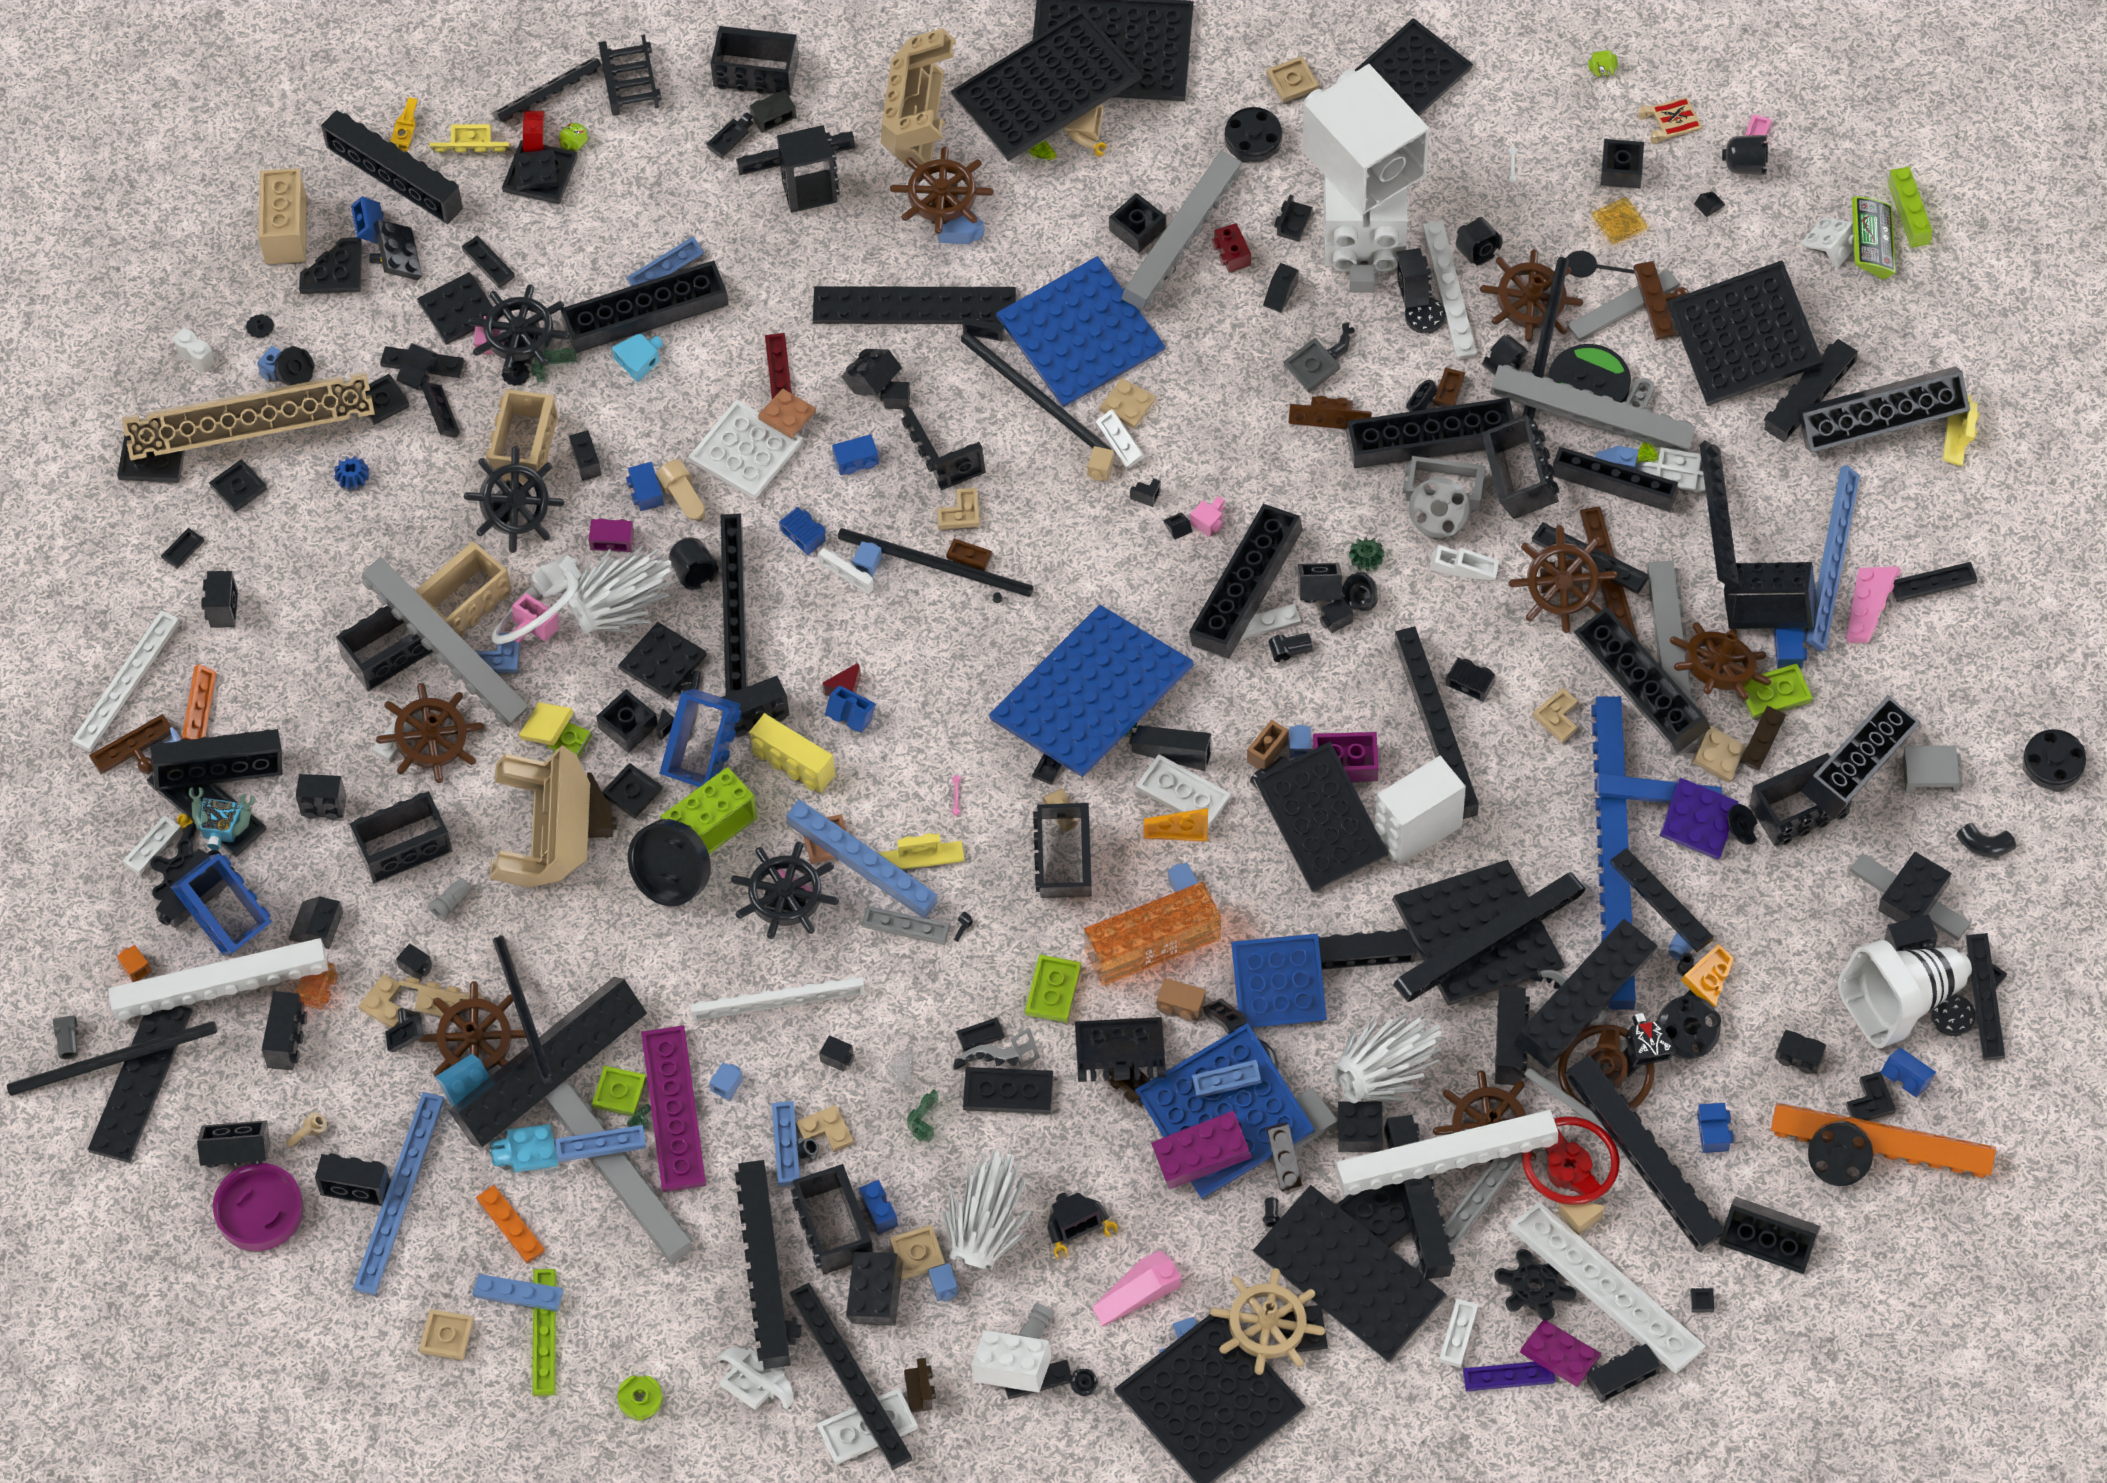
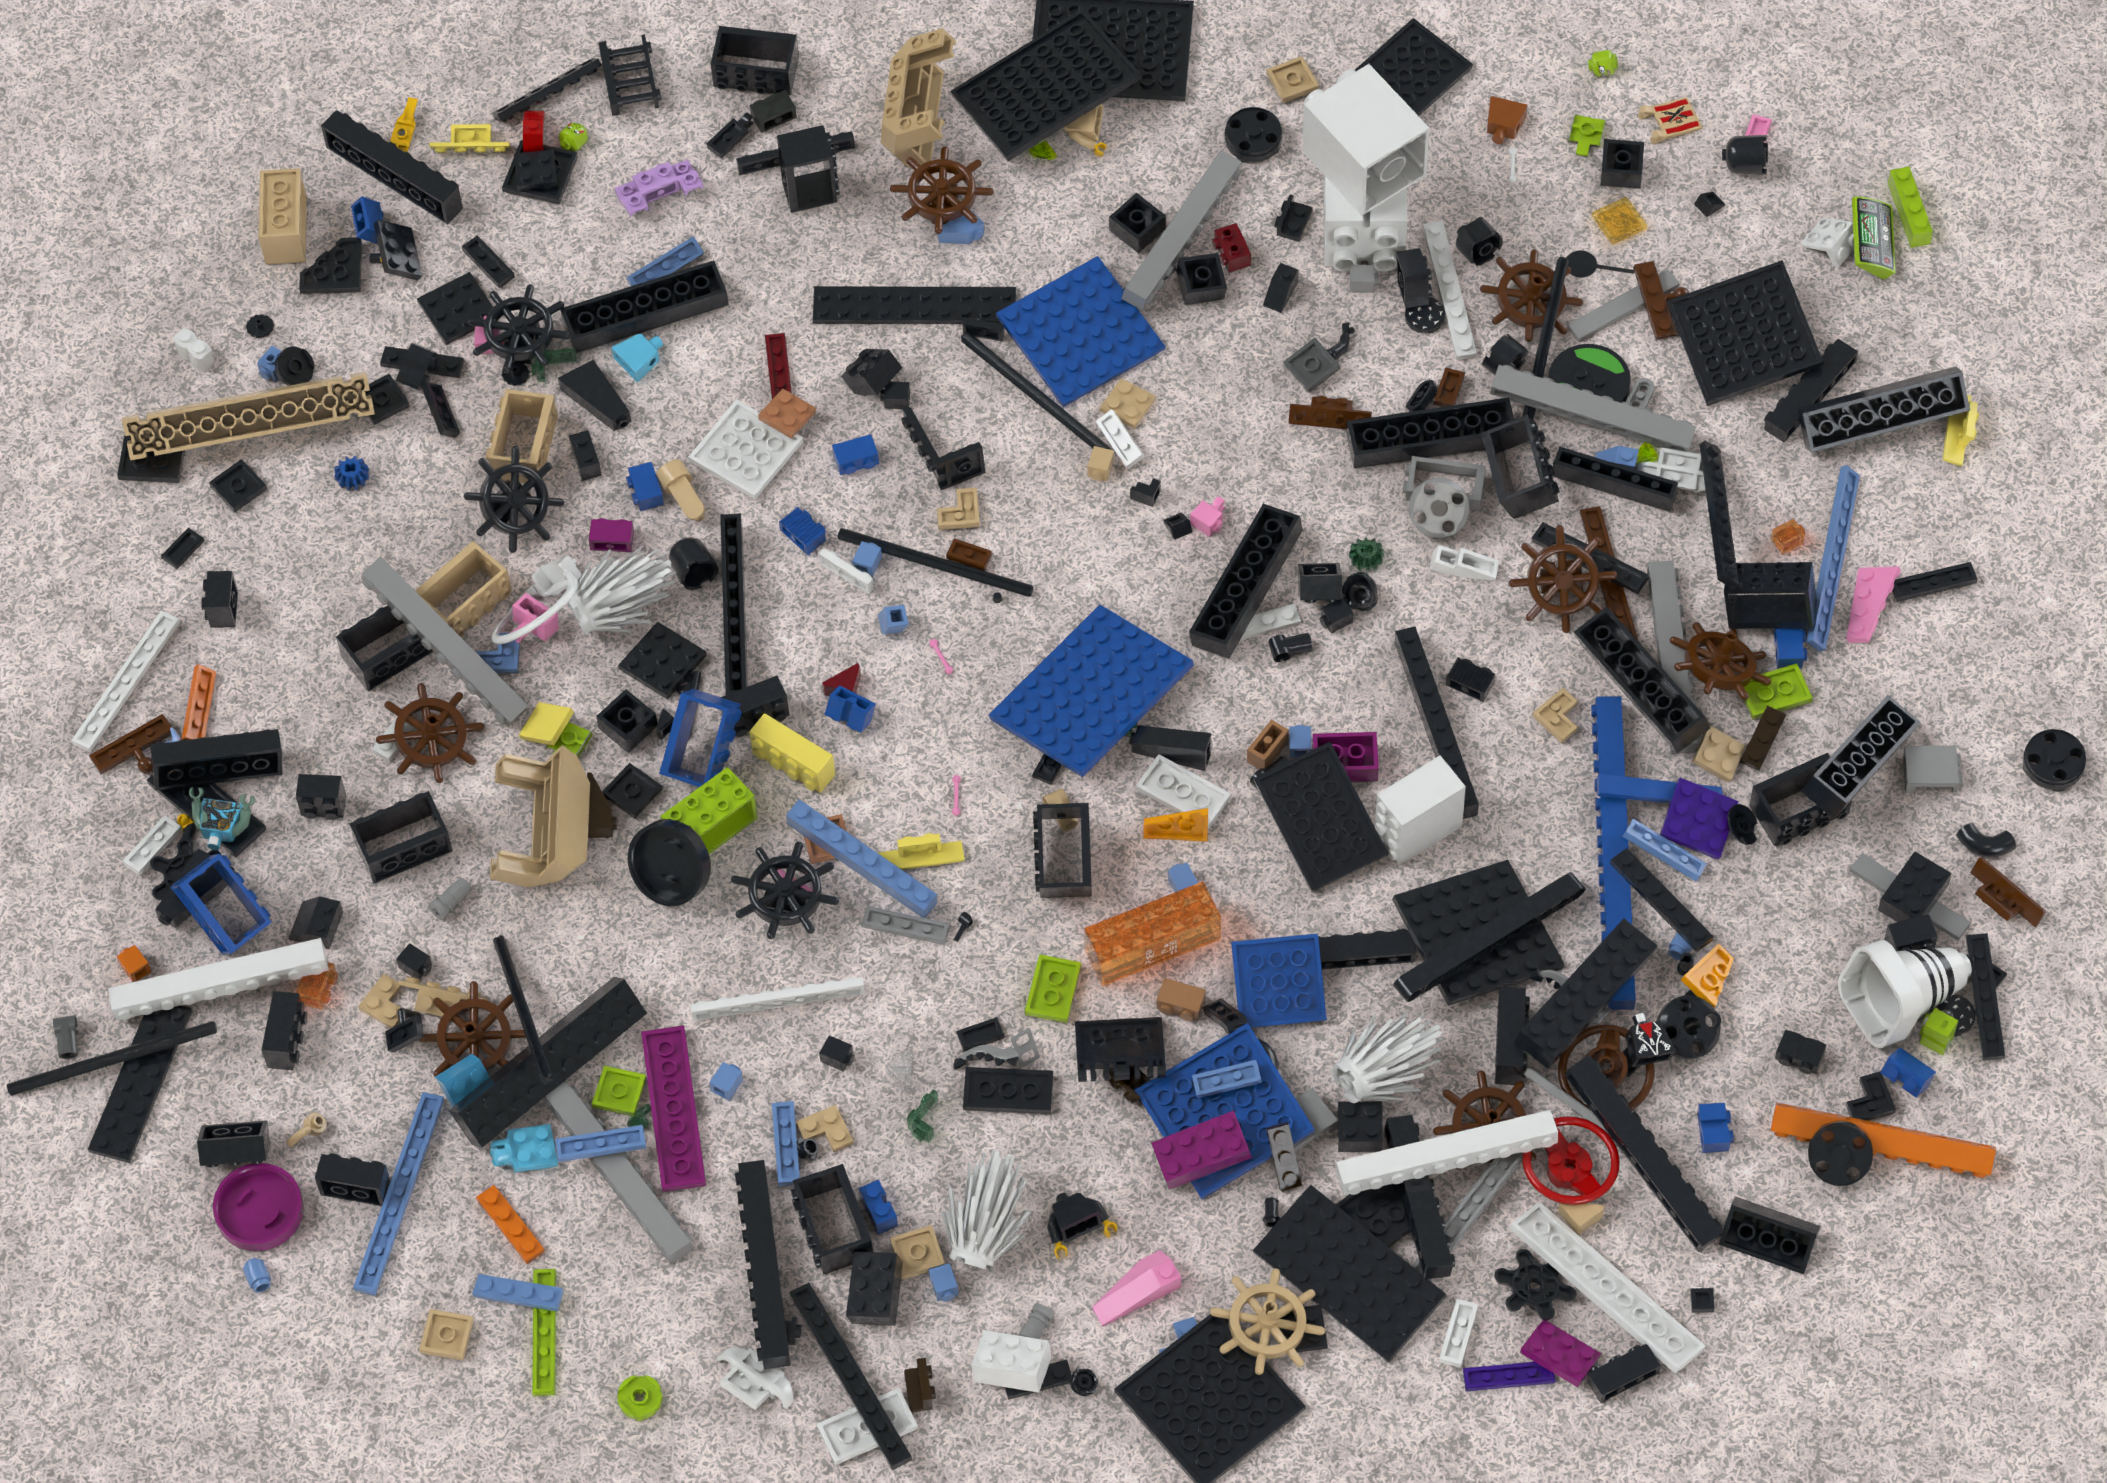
(257, 1275): none -> medium blue brick
(595, 394): none -> black slope
(656, 184): none -> lavender bracket
(893, 619): none -> medium blue brick
(934, 644): none -> bright pink hinge
(1201, 279): none -> black brick
(1505, 118): none -> dark orange torso
(1586, 132): none -> lime piece
(1664, 850): none -> medium blue plate
(1788, 536): none -> clear orange brick
(1938, 1030): none -> lime piece
(2004, 895): none -> reddish brown bracket

